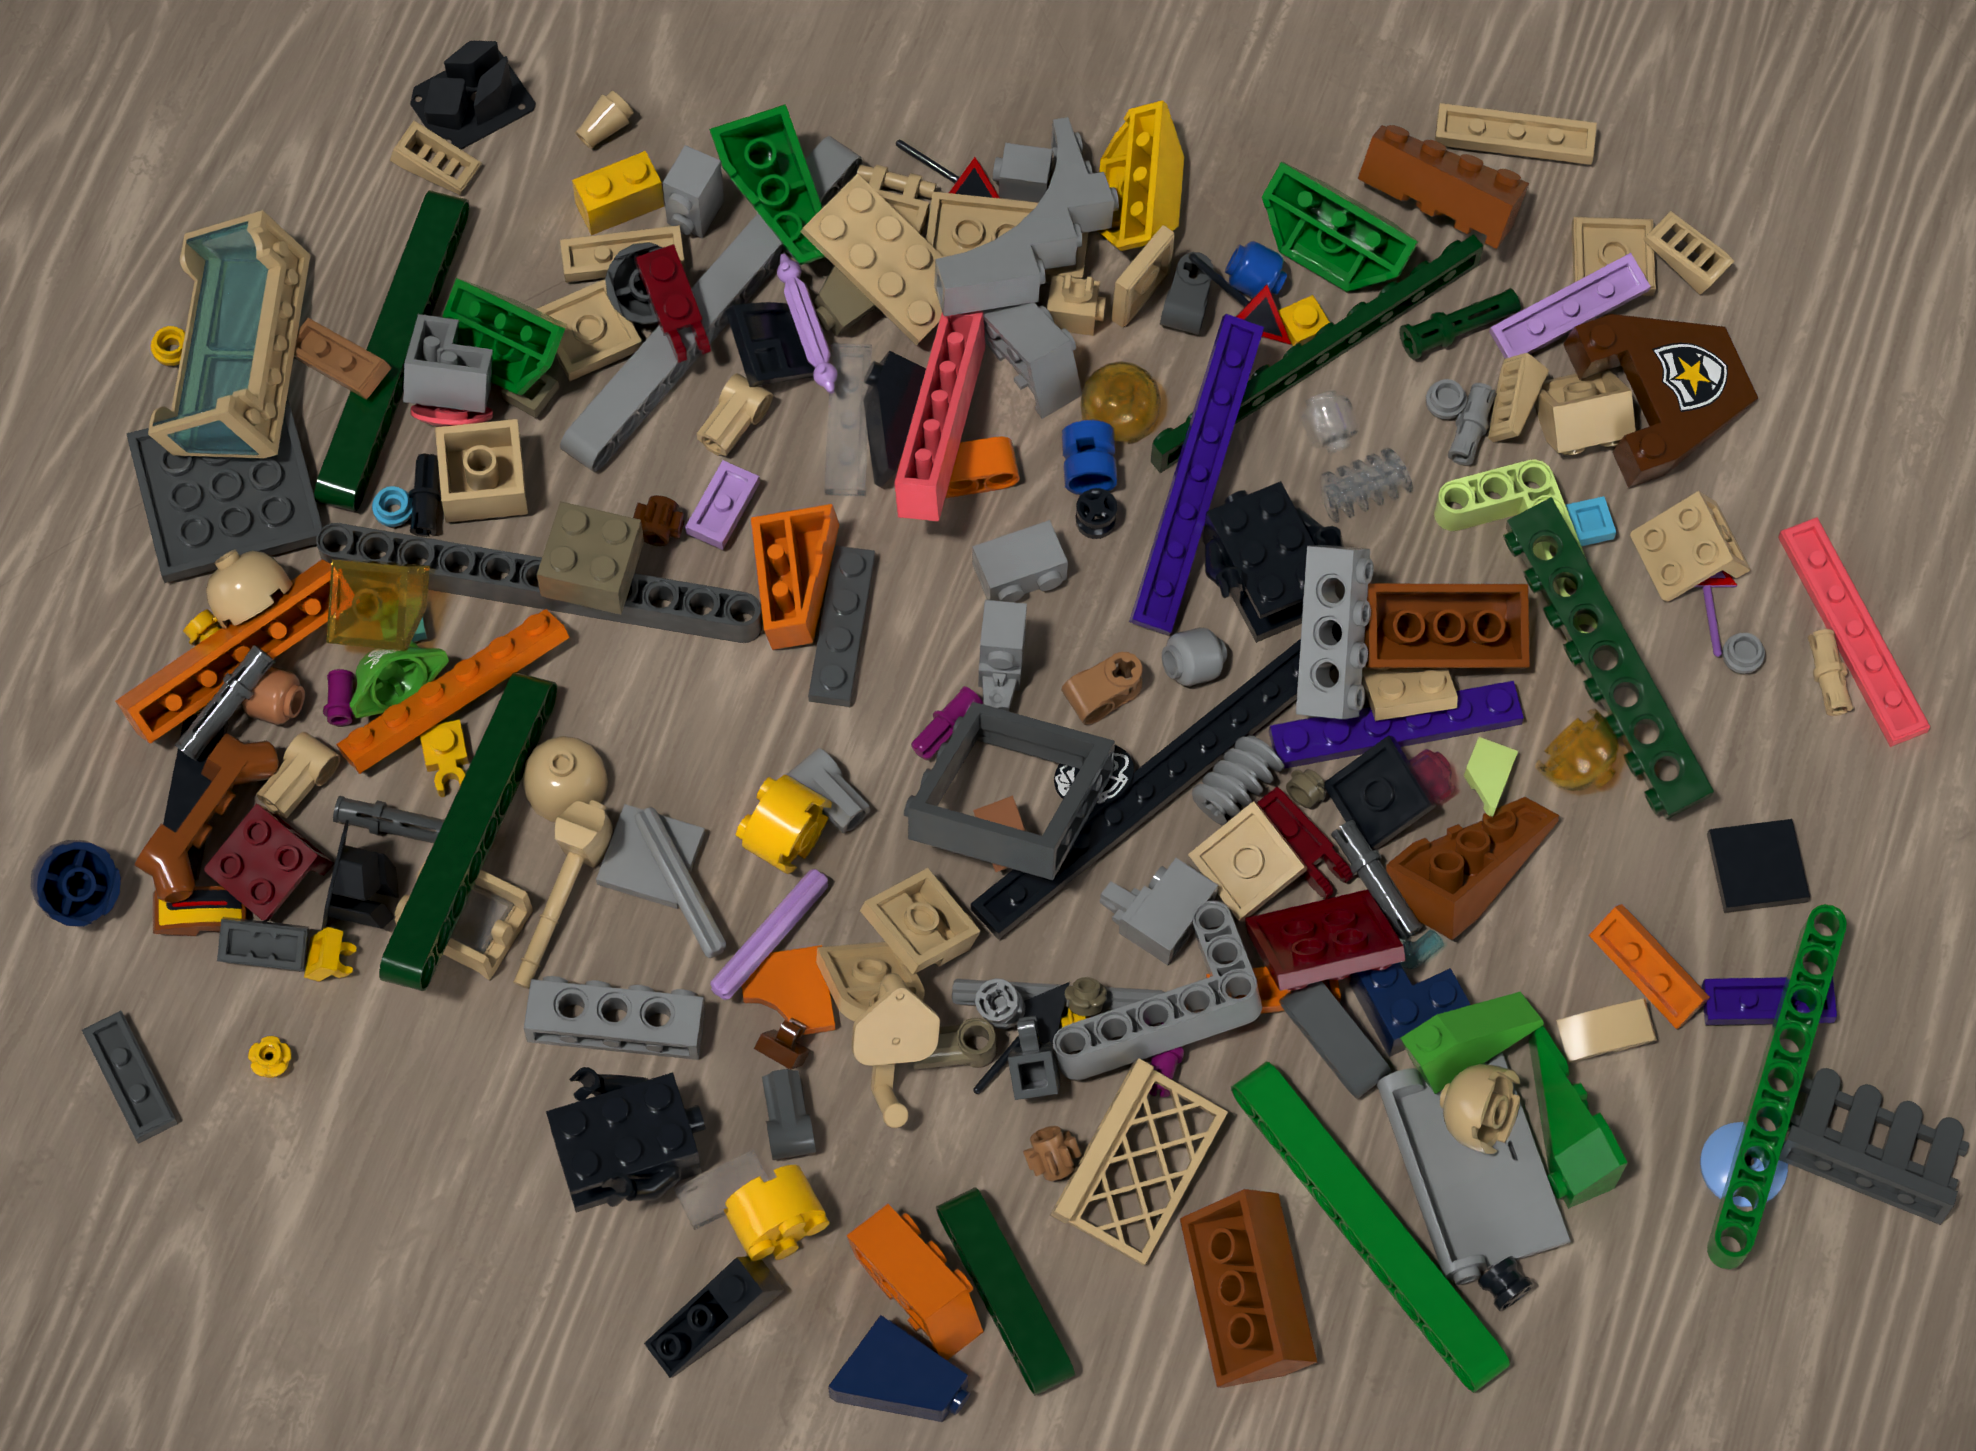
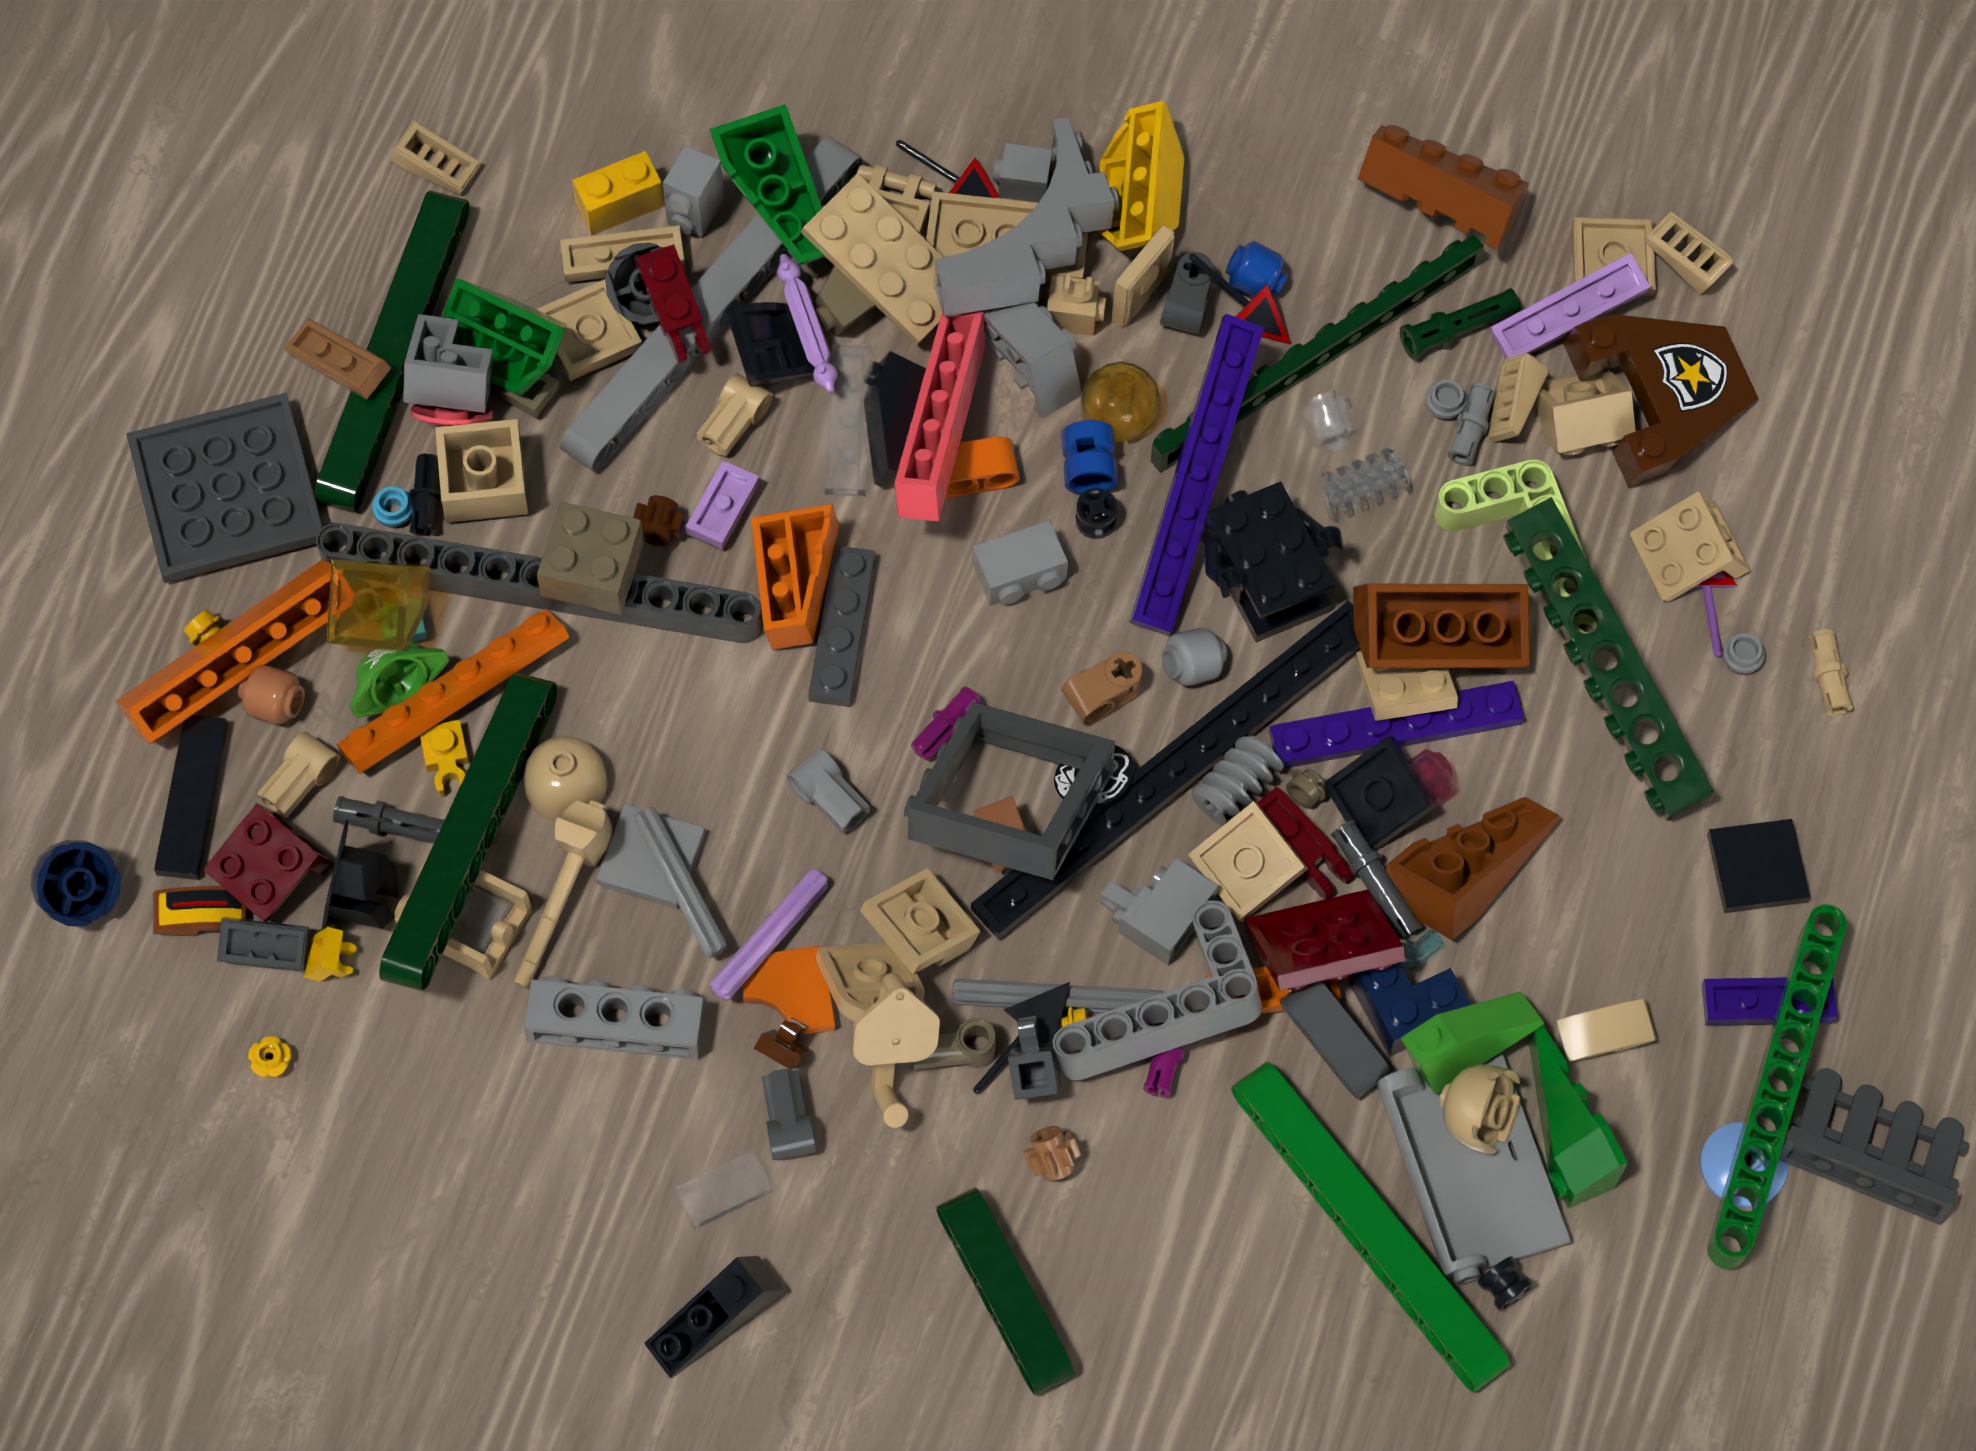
(129, 1077): dark grey tile -> none
(162, 339): yellow plate -> none
(166, 851): dark orange plate -> none
(225, 702): dark grey pin -> none
(235, 340): windscreen -> none
(244, 585): tan cylinder -> none
(339, 697): magenta pin -> none
(447, 99): black piece -> none
(605, 119): tan cone -> none
(626, 1139): black torso -> none
(775, 1213): yellow brick -> none
(784, 822): yellow brick -> none
(899, 1376): dark blue slope -> none
(917, 1279): orange wedge -> none
(1001, 652): light grey hinge -> none
(1005, 1009): light grey wheel -> none
(1086, 996): dark tan plate -> none
(1105, 1144): tan fence -> none
(1248, 1288): dark orange slope -> none
(1303, 320): yellow plate -> none
(1318, 648): light grey brick -> none
(1333, 231): green wedge -> none
(1489, 771): yellowish green tile -> none
(1516, 133): tan plate -> none
(1581, 754): clear yellow cylinder -> none
(1592, 521): medium azure plate -> none
(1649, 966): orange plate -> none
(1854, 631): coral tile -> none

